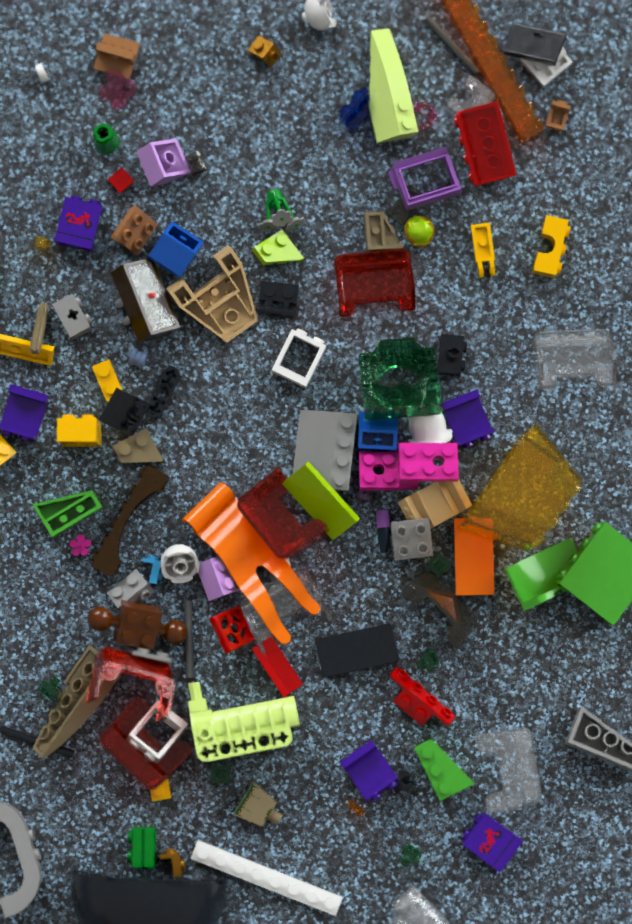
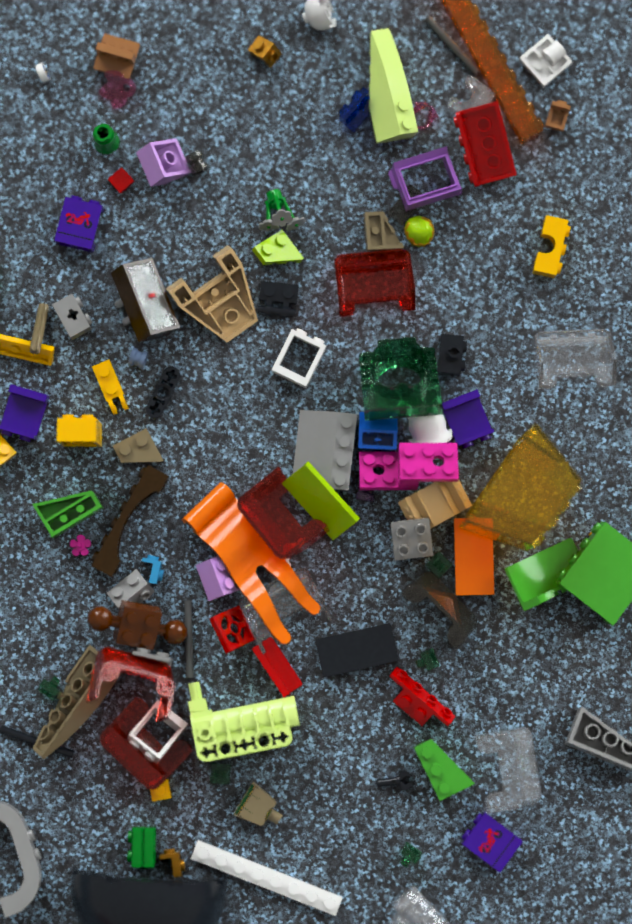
(42, 243): clear yellow bush -> none
(124, 412): black hinge -> none
(134, 230): medium nougat bracket -> none
(176, 249): blue slope -> none
(179, 563): white cylinder -> none
(355, 806): clear orange tile -> none
(370, 771): dark purple panel -> none
(383, 524): piece -> none
(483, 247): yellow hinge -> none
(528, 44): black door -> none

